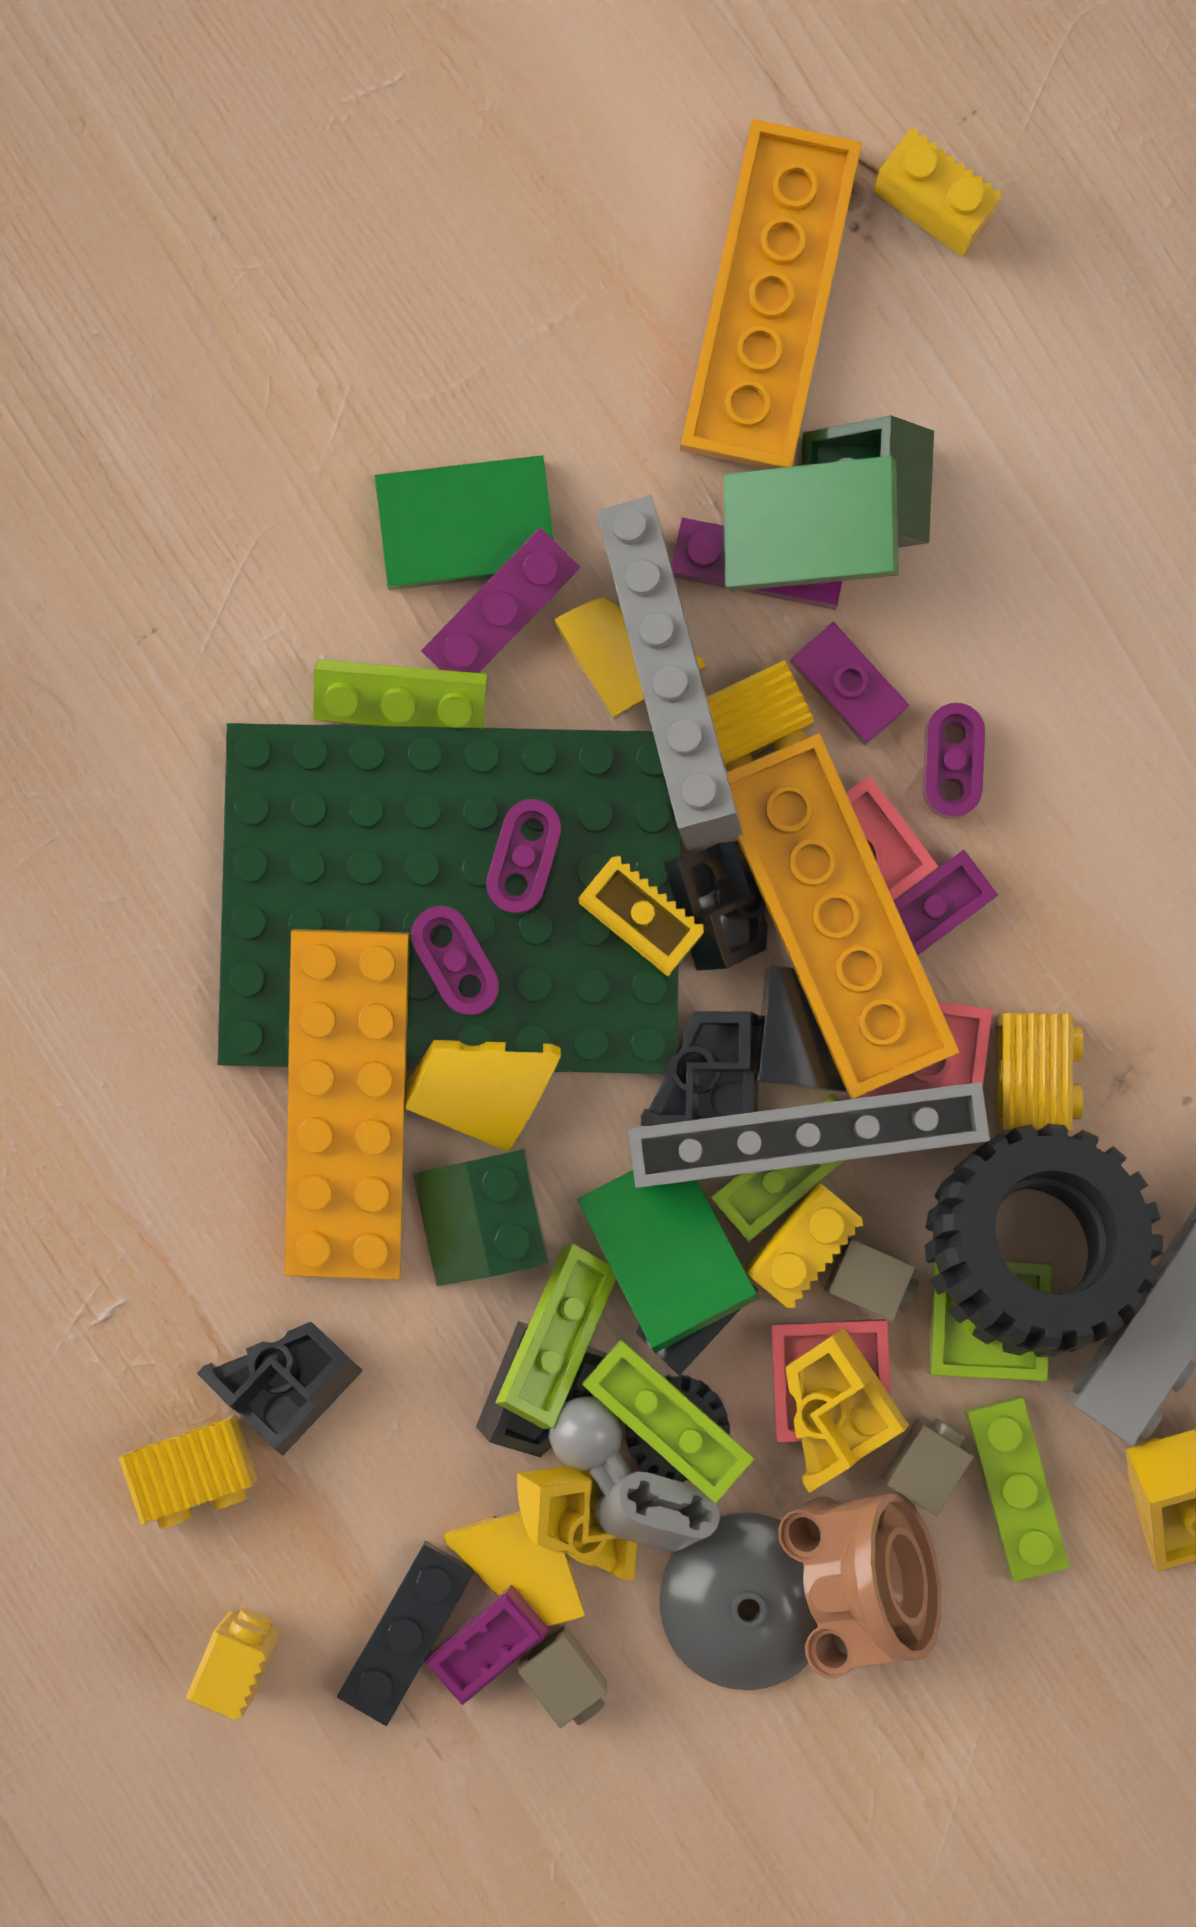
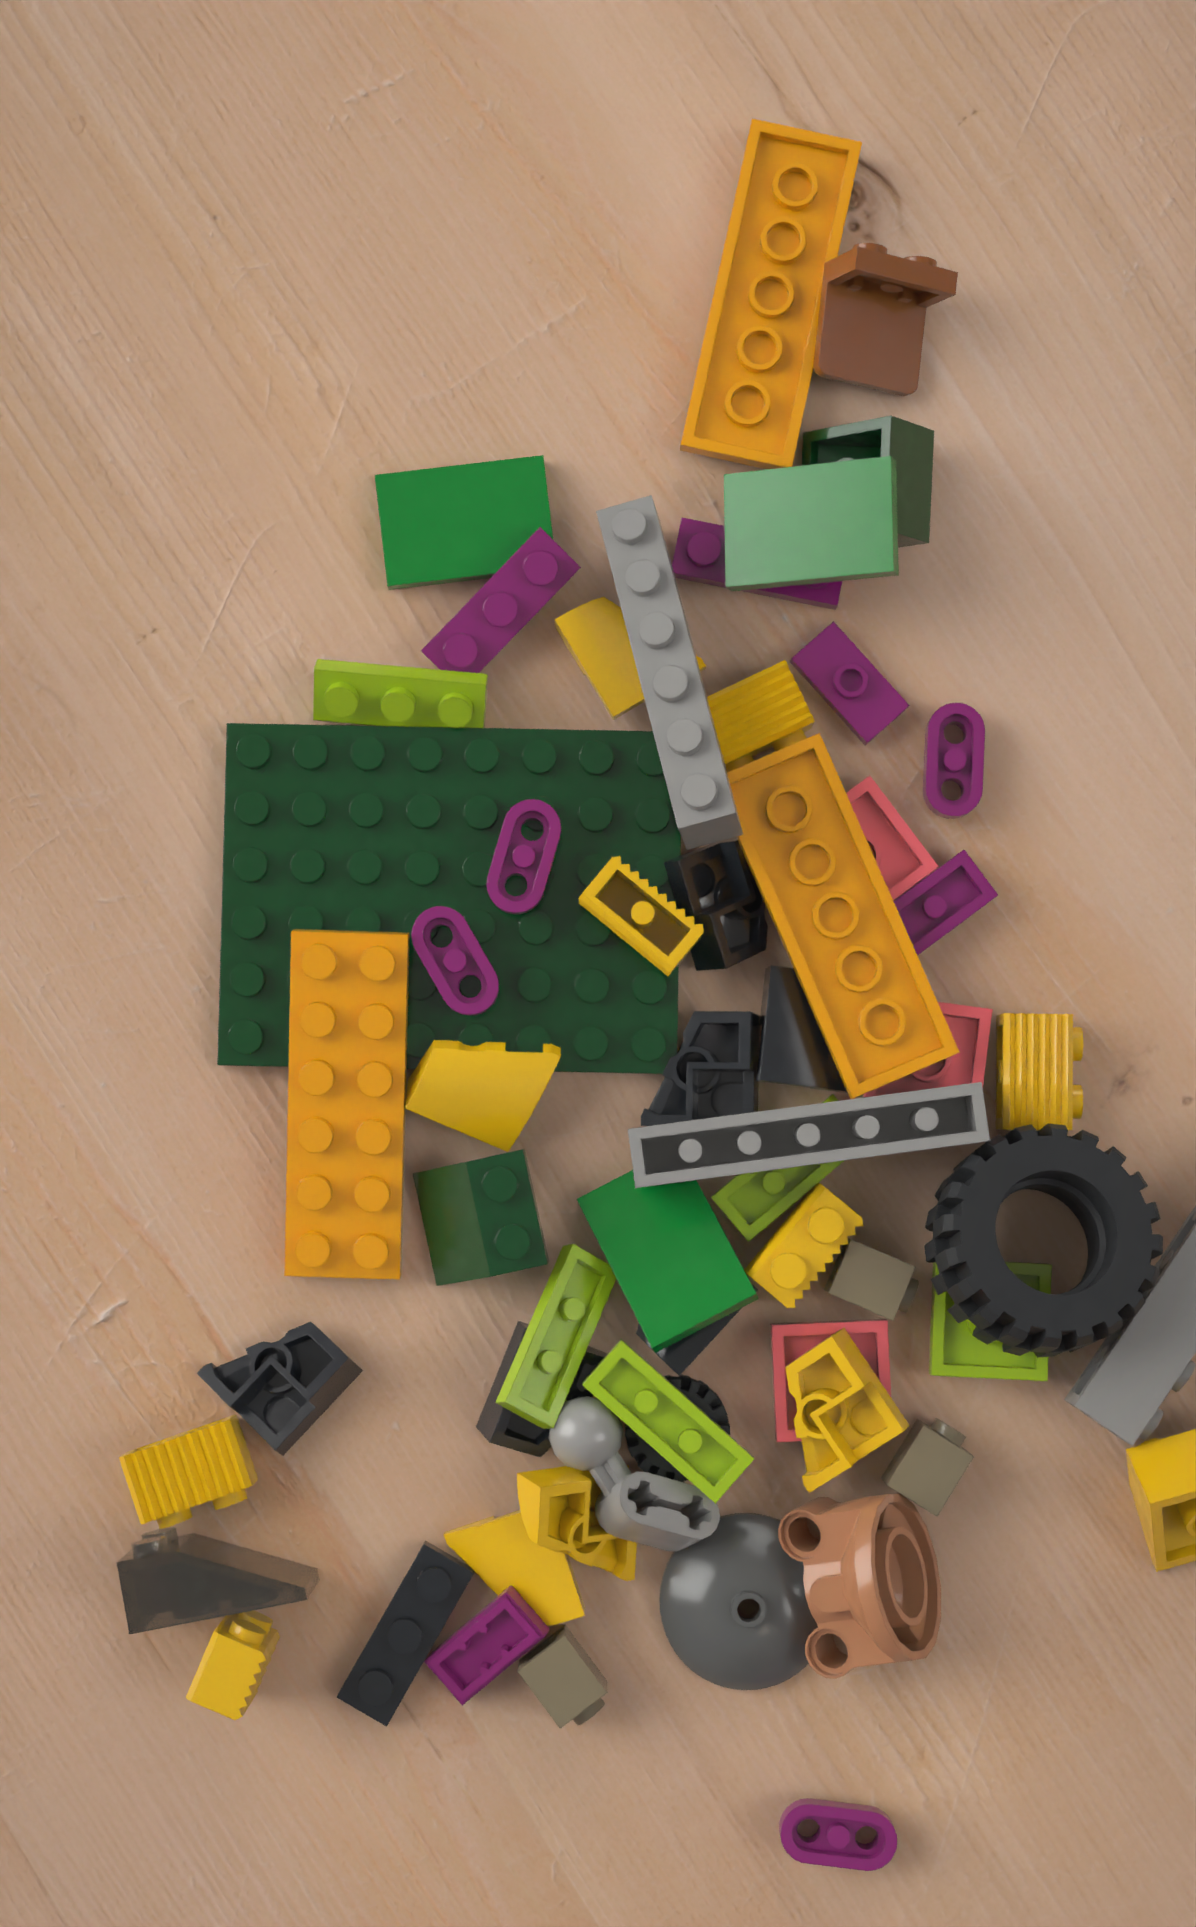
(199, 1578): none -> clear smoke slope
(835, 1839): none -> magenta plate
(876, 317): none -> dark orange bracket
(936, 192): yellow brick -> none
(1017, 1488): lime plate -> none

